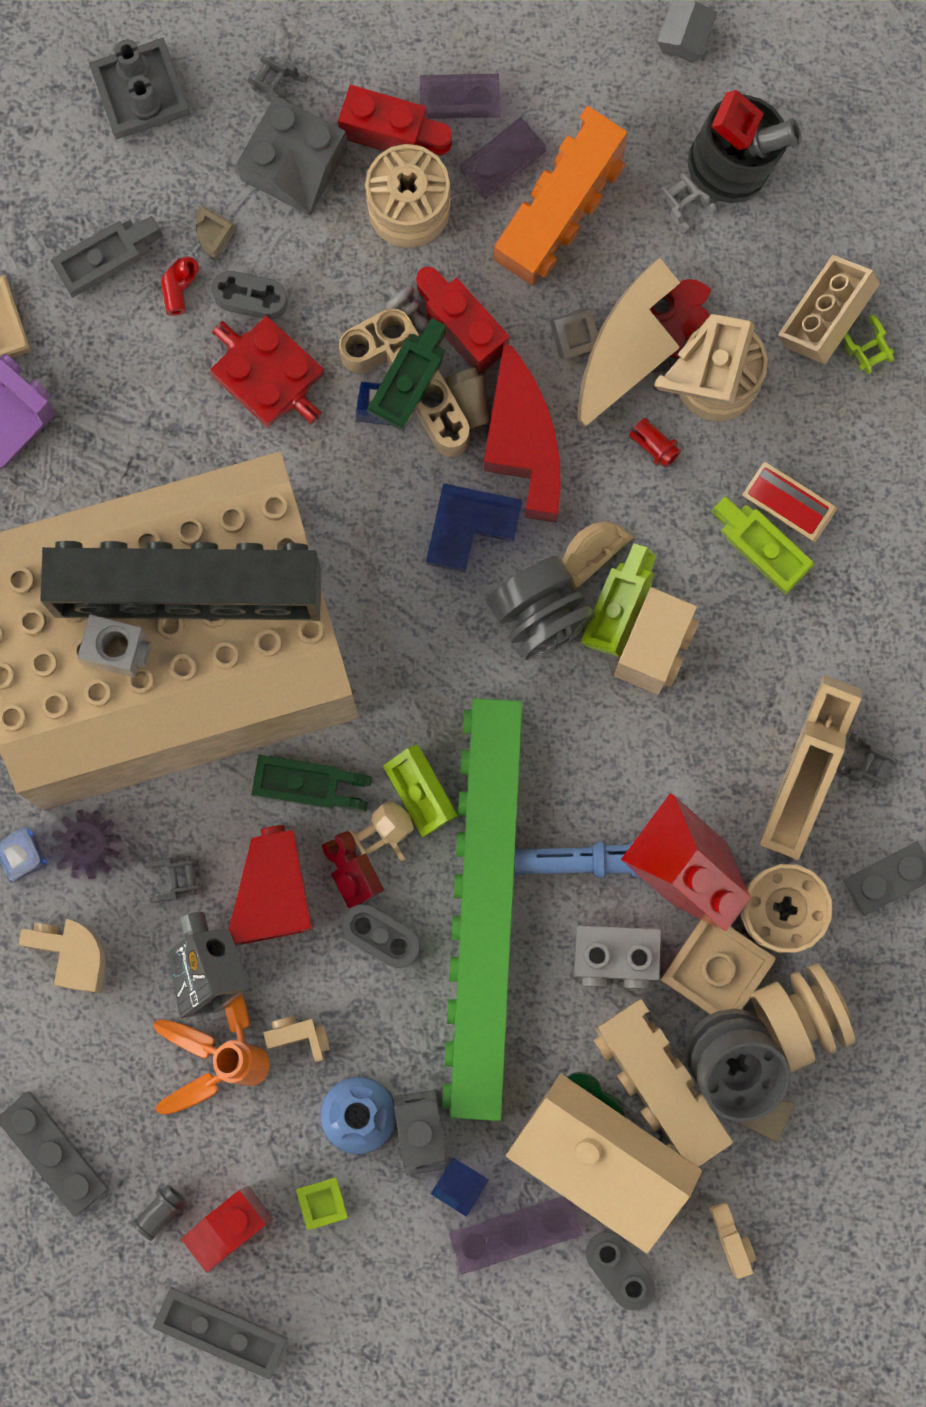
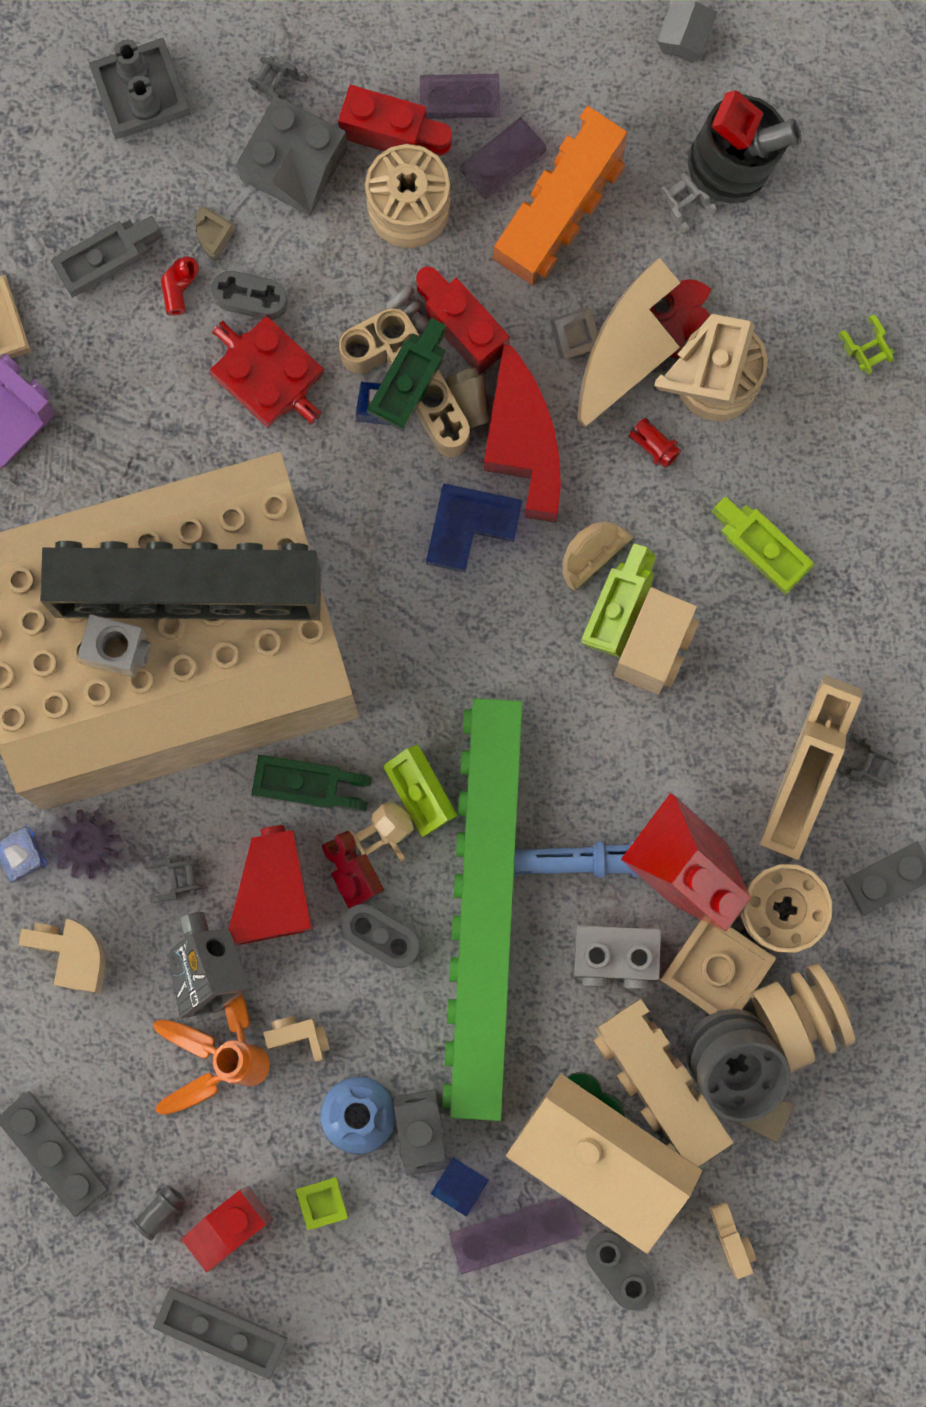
(543, 612): dark grey wheel -> none
(789, 501): slope -> none
(828, 309): tan piece -> none

